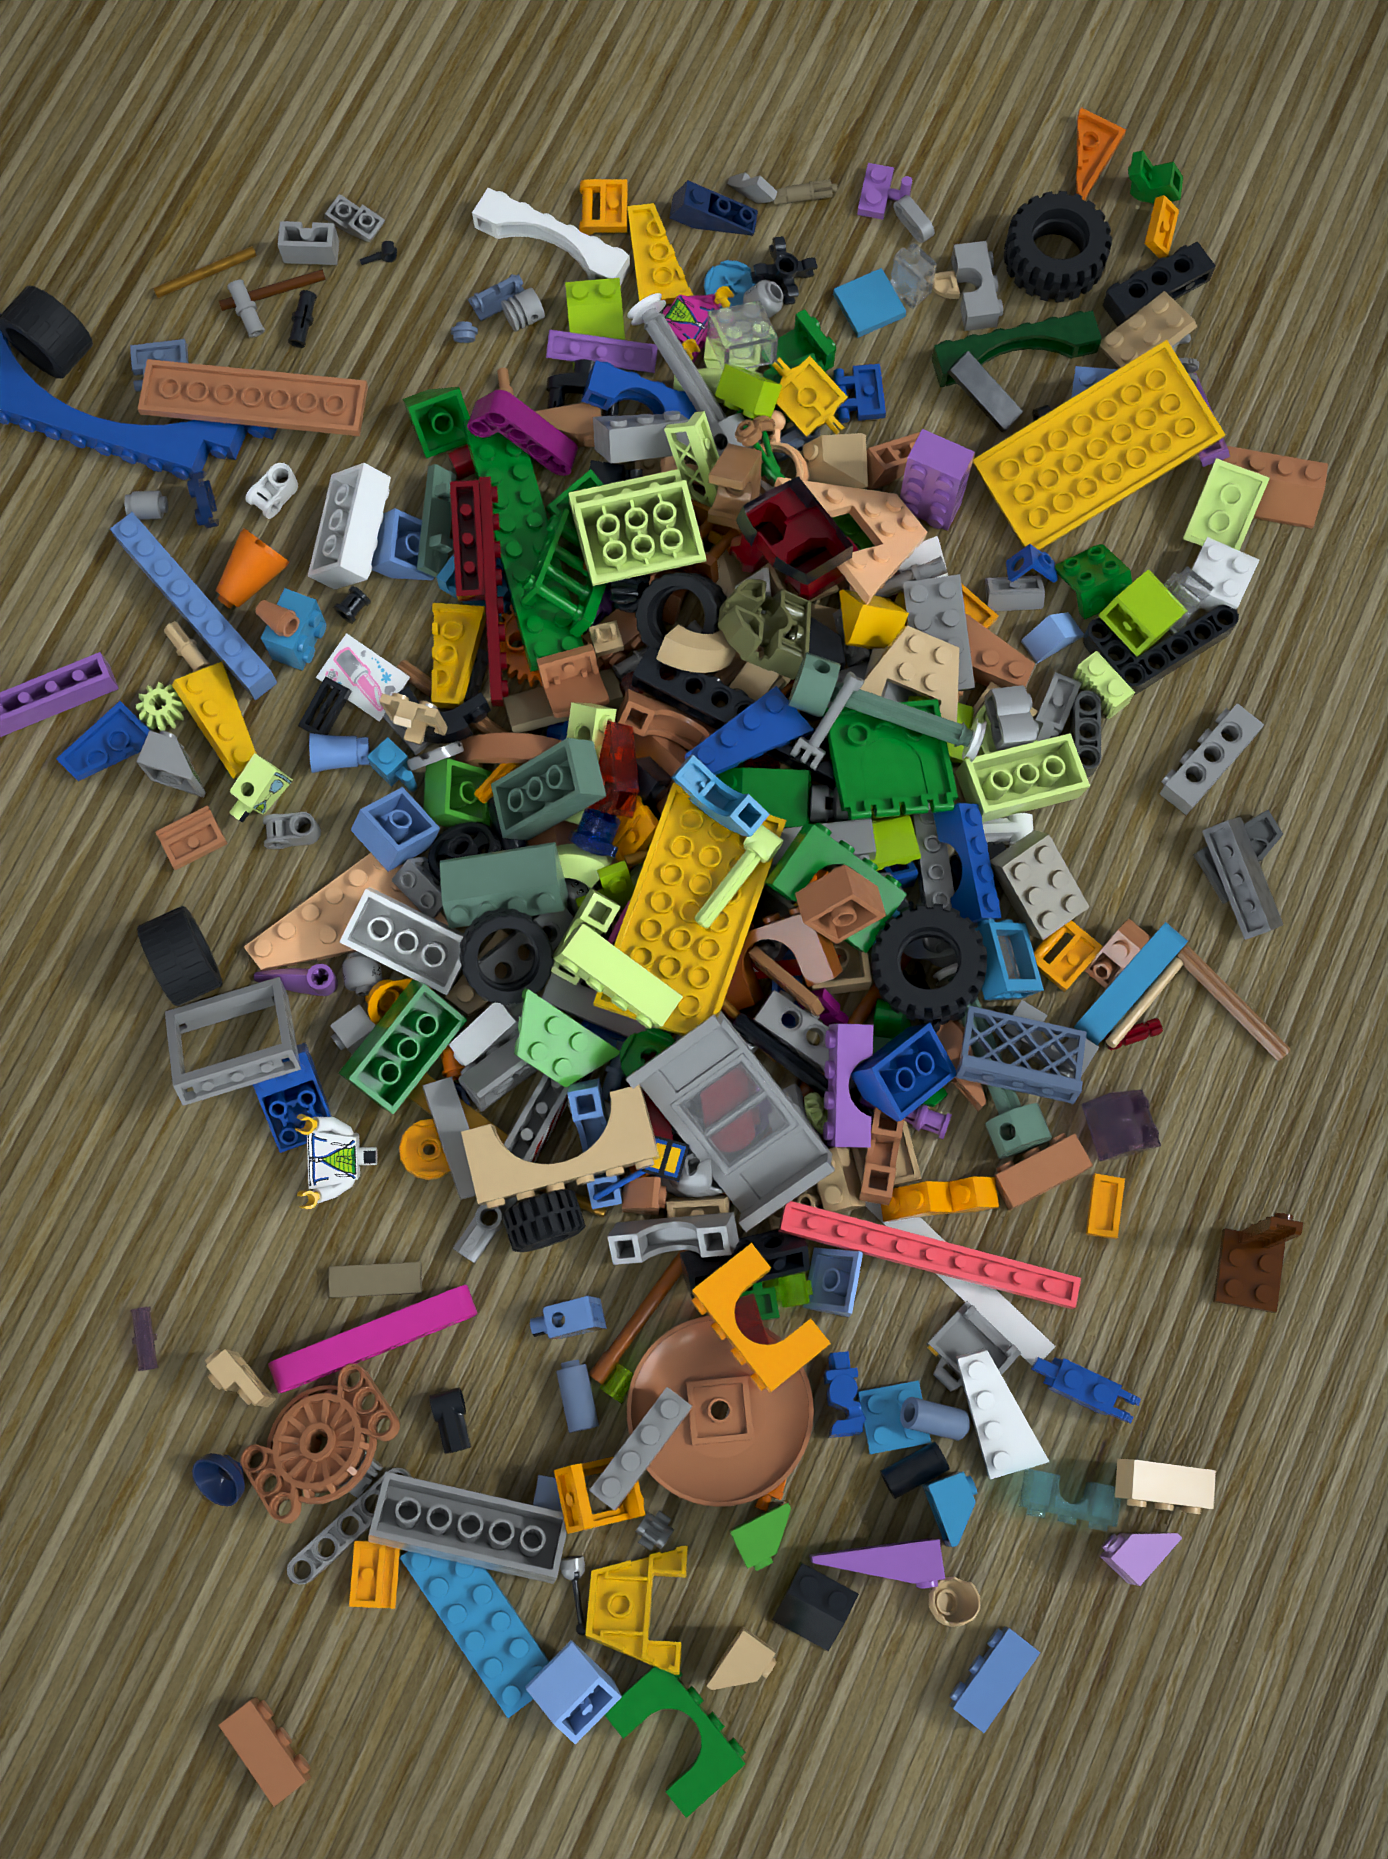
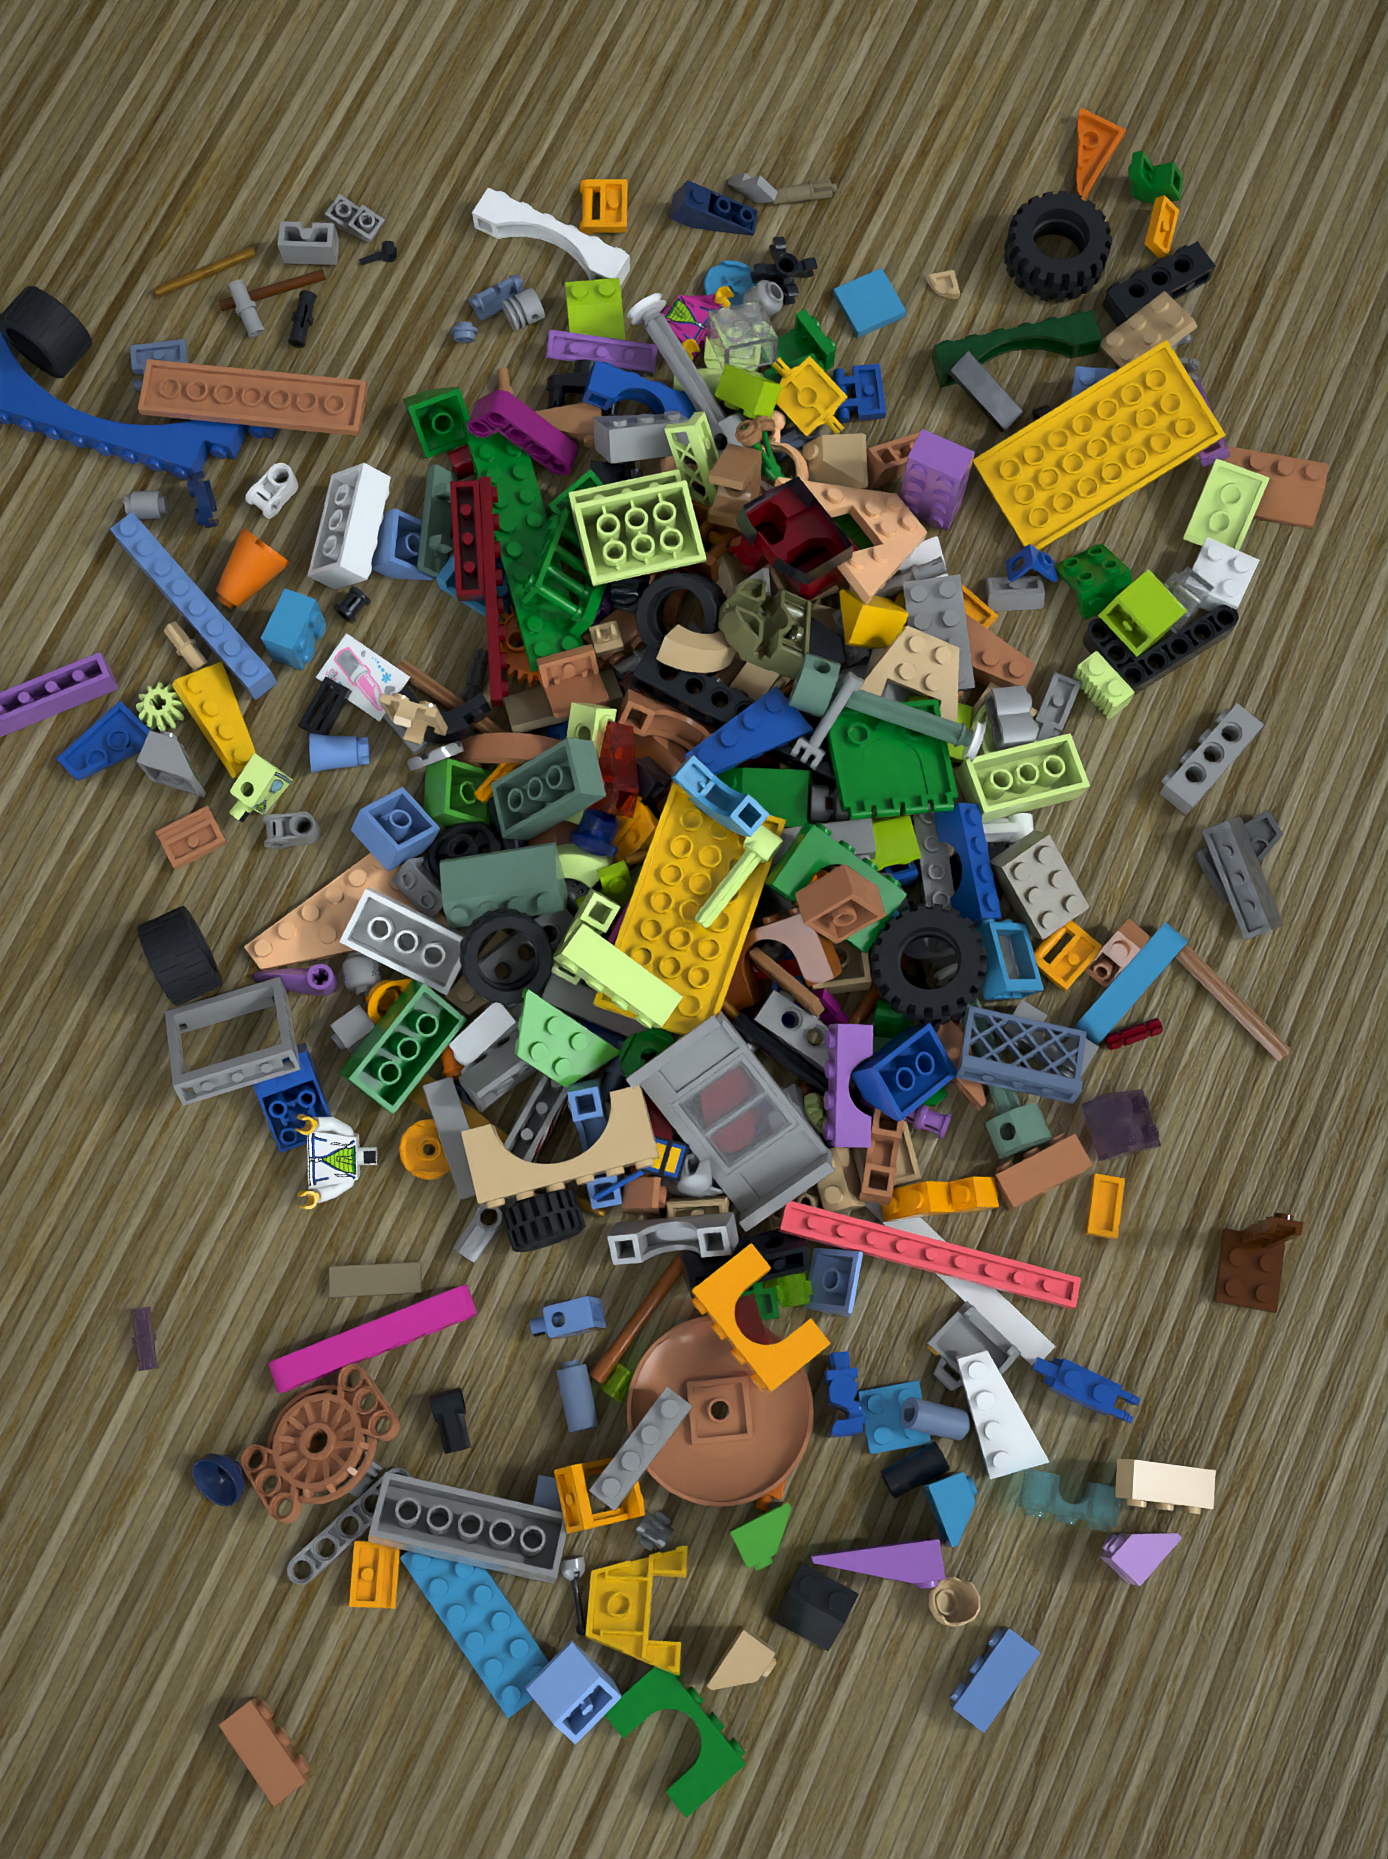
(234, 1374): tan plate -> none
(279, 619): nougat cone -> none
(392, 764): dark azure brick -> none
(456, 642): yellow wing -> none
(654, 256): yellow wing -> none
(877, 190): medium lavender plate -> none
(913, 219): light grey beam -> none
(913, 275): clear brick -> none
(973, 265): light grey arch -> none
(1051, 636): light blue slope -> none
(1090, 722): dark grey beam -> none
(1144, 1002): tan bar -> none

